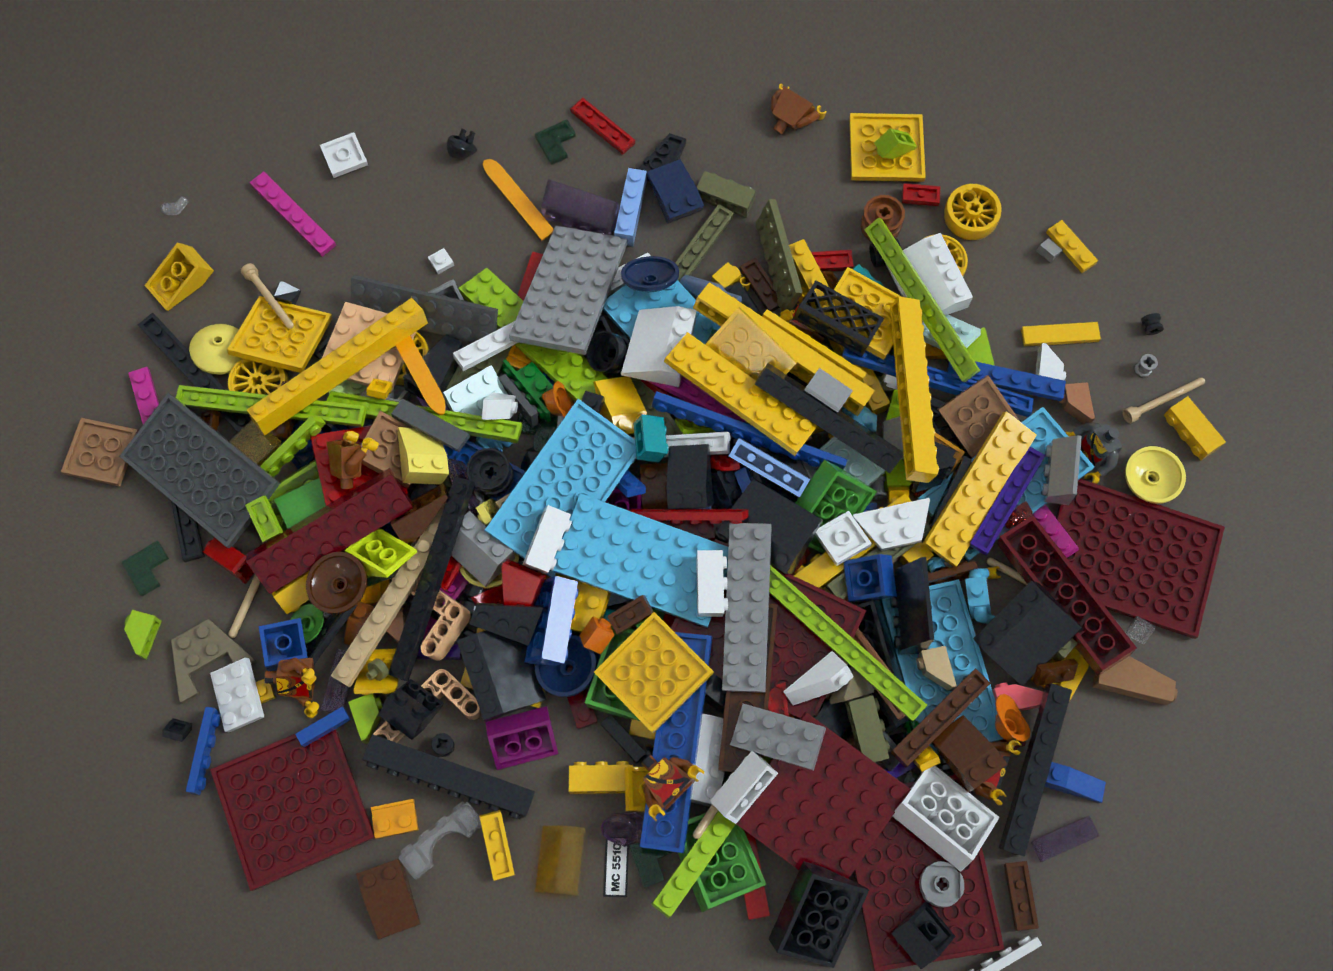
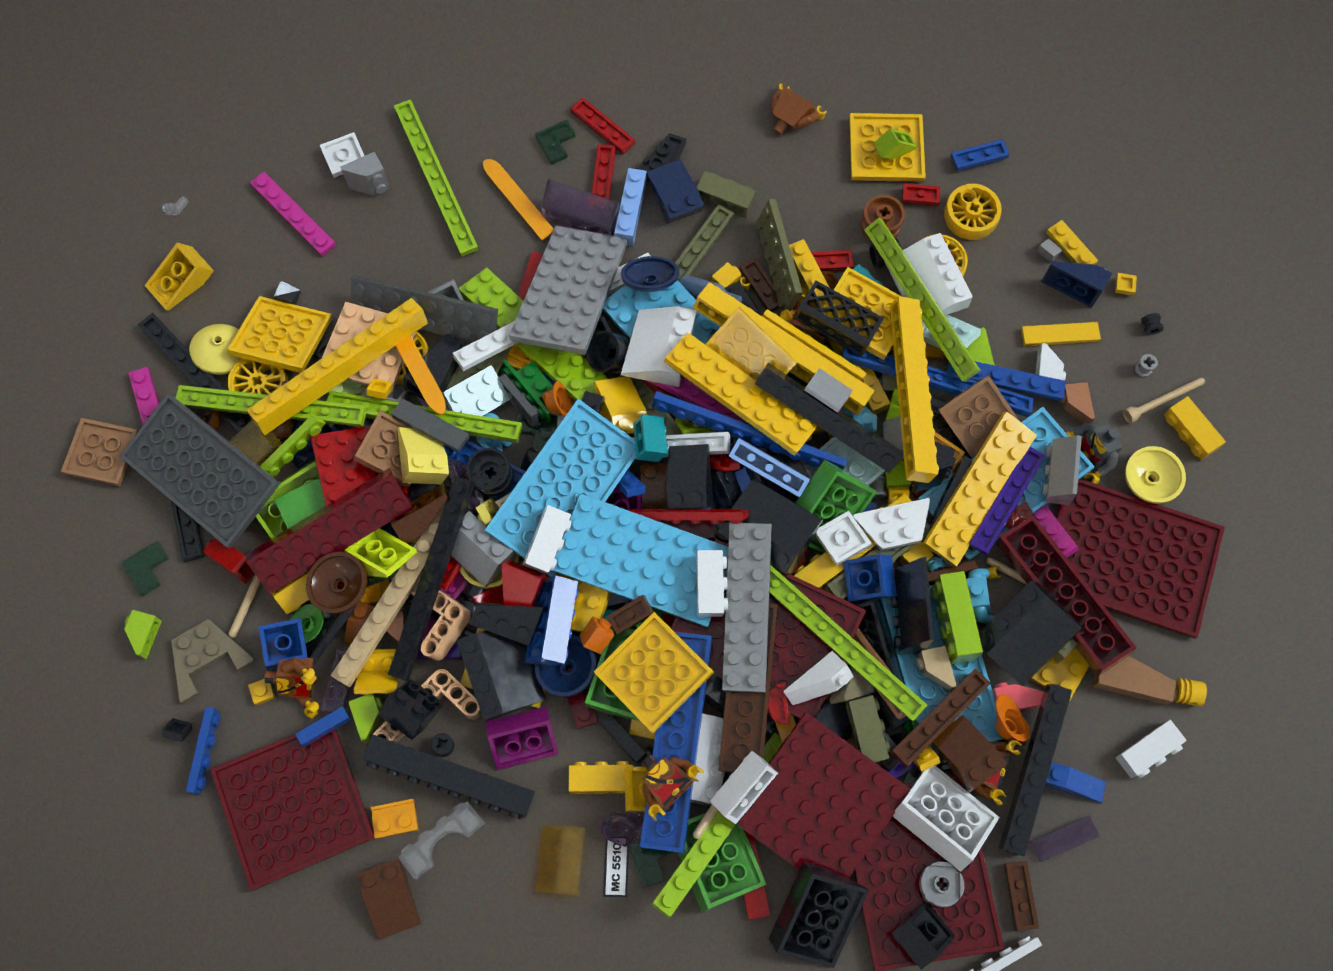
(237, 695): white plate -> none
(250, 273): tan piece -> none
(264, 518): lime plate -> none
(346, 457): dark orange torso -> none
(366, 175): none -> light grey slope
(377, 670): olive tile -> none
(436, 178): none -> lime plate
(441, 261): white plate -> none
(461, 146): black piece -> none
(496, 845): yellow plate -> none
(499, 406): white slope -> none
(603, 170): none -> red tile
(778, 736): light grey plate -> none
(891, 381): white plate -> none
(956, 617): none -> lime brick
(979, 155): none -> blue plate
(1055, 672): reddish brown plate -> none
(1077, 280): none -> dark blue slope
(1125, 284): none -> yellow plate
(1140, 630): clear plate -> none
(1151, 750): none -> white brick
(1191, 692): none -> yellow piece

